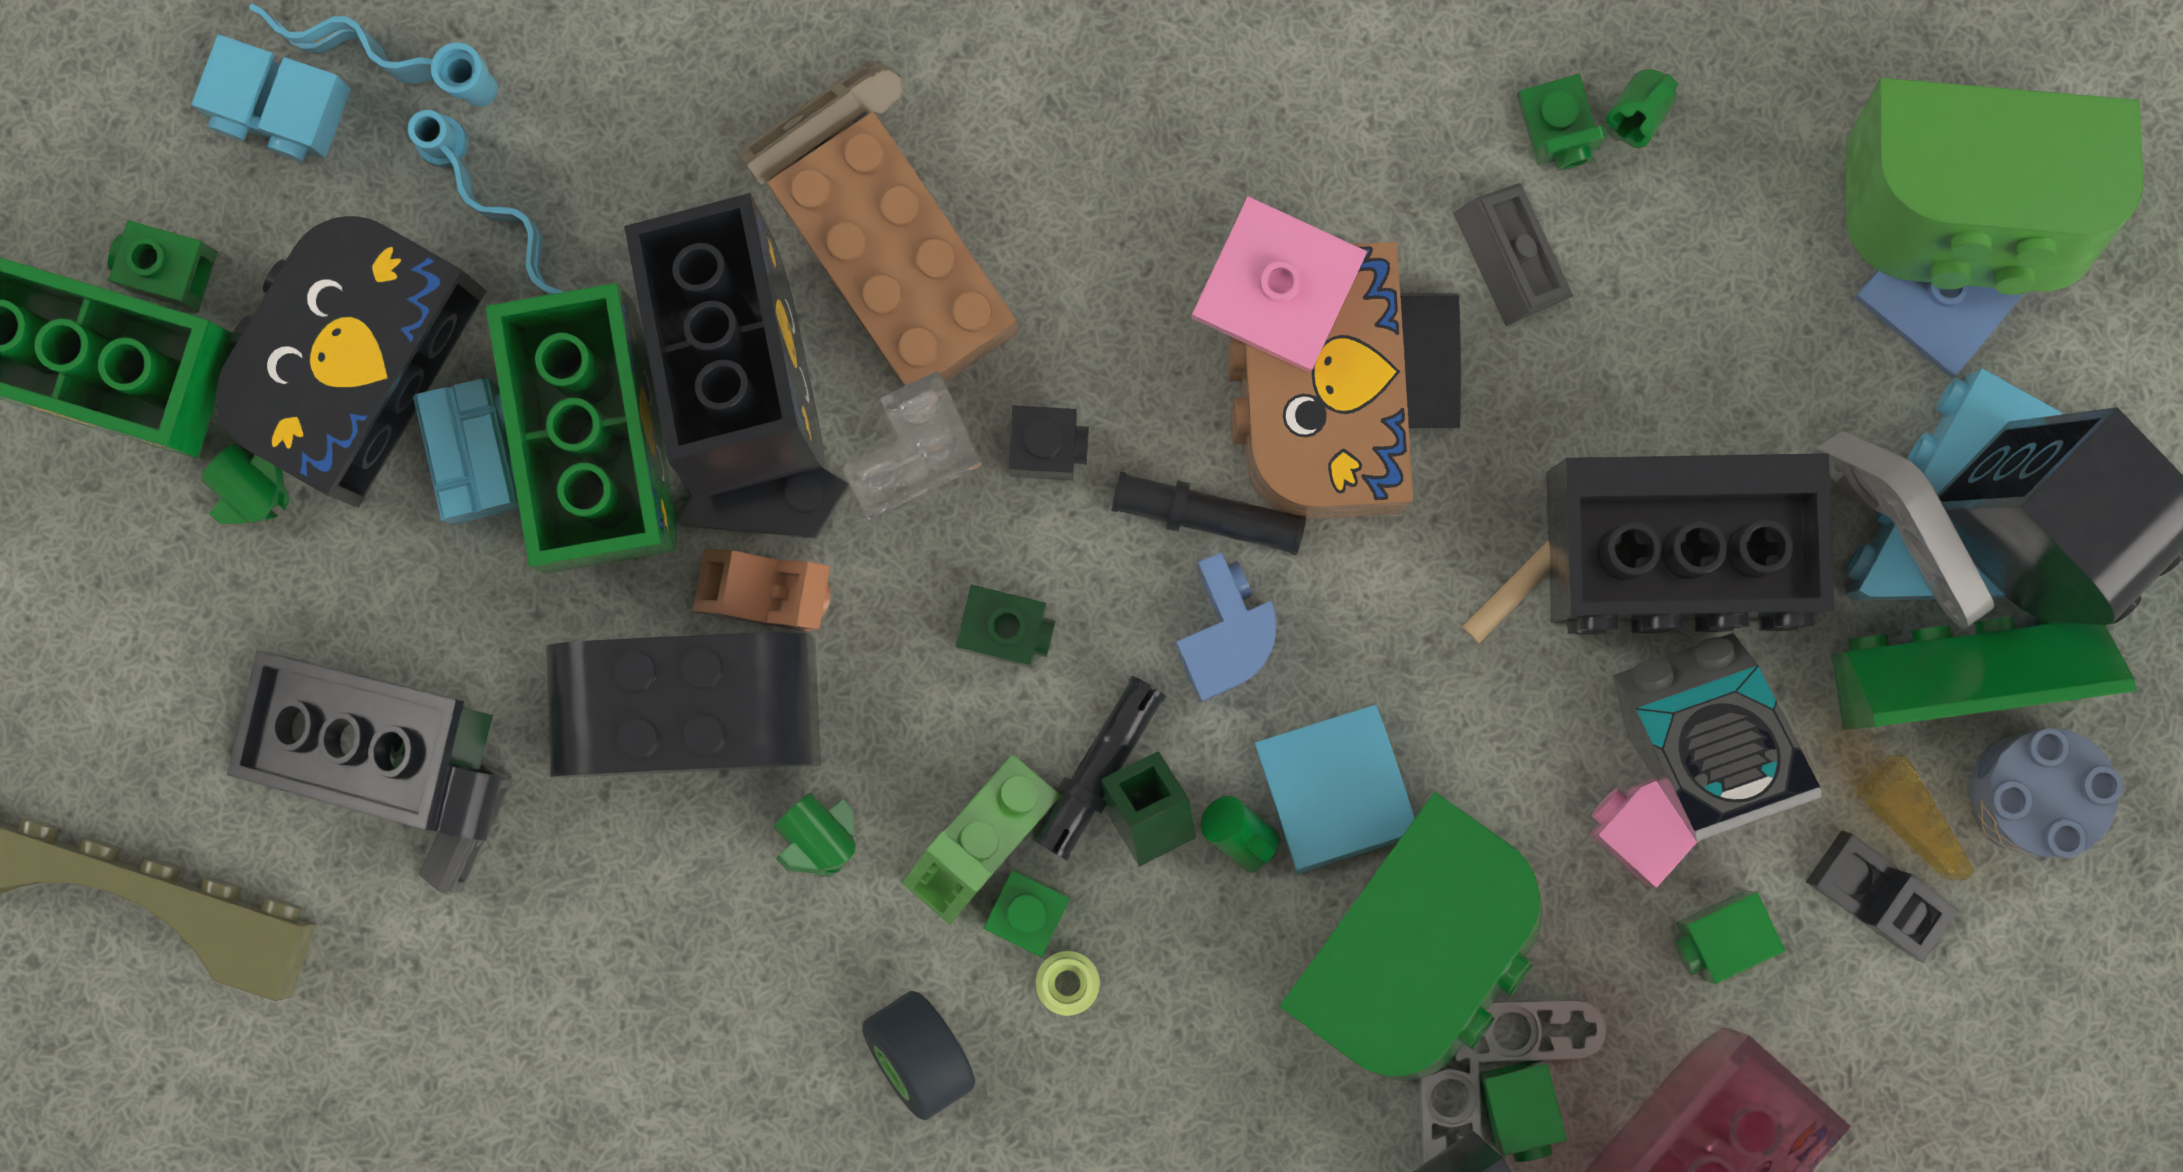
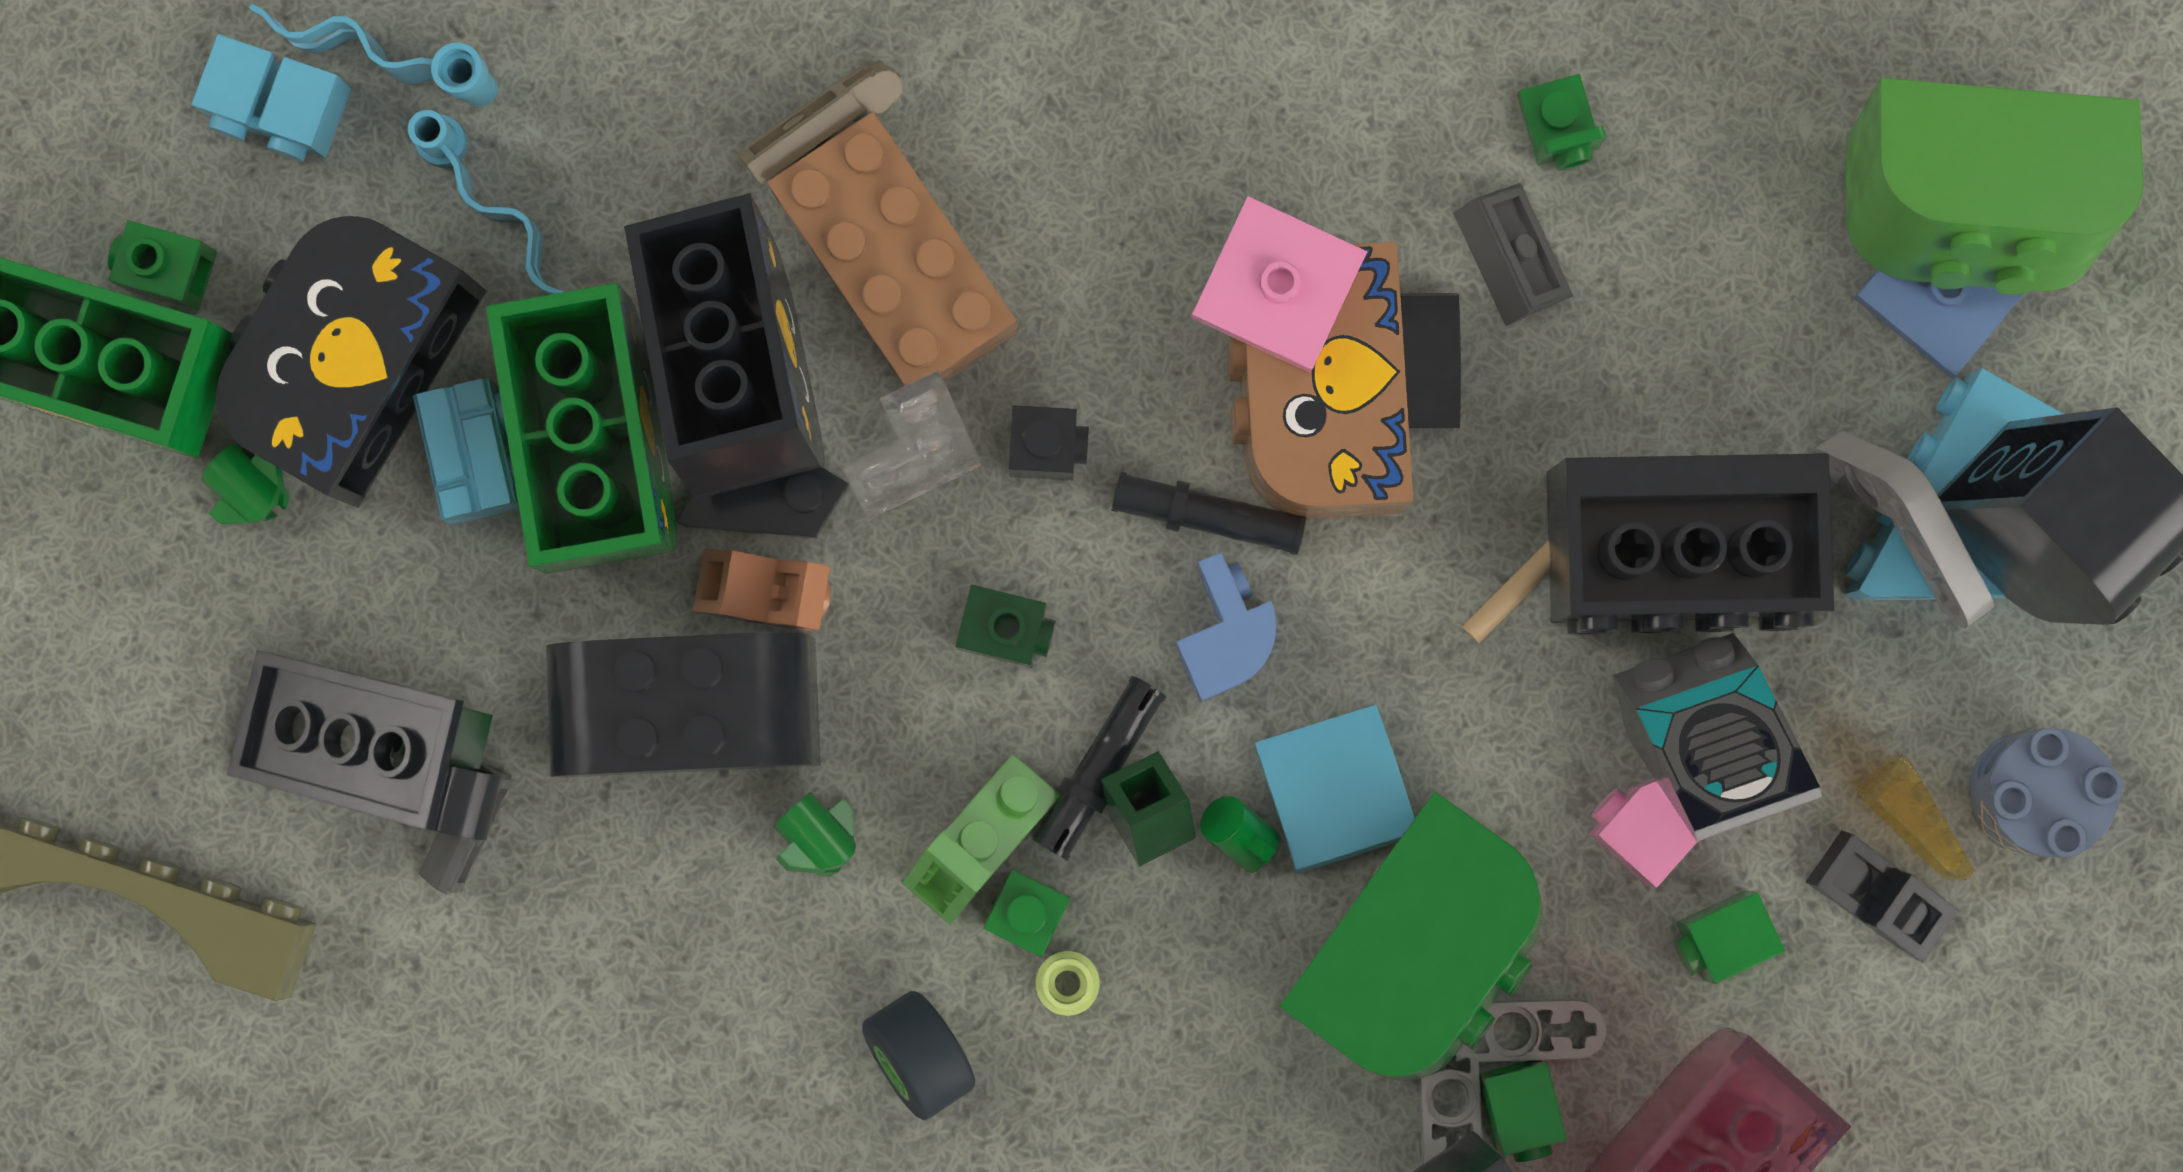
(1641, 107): green piece -> none
(1975, 672): green slope -> none

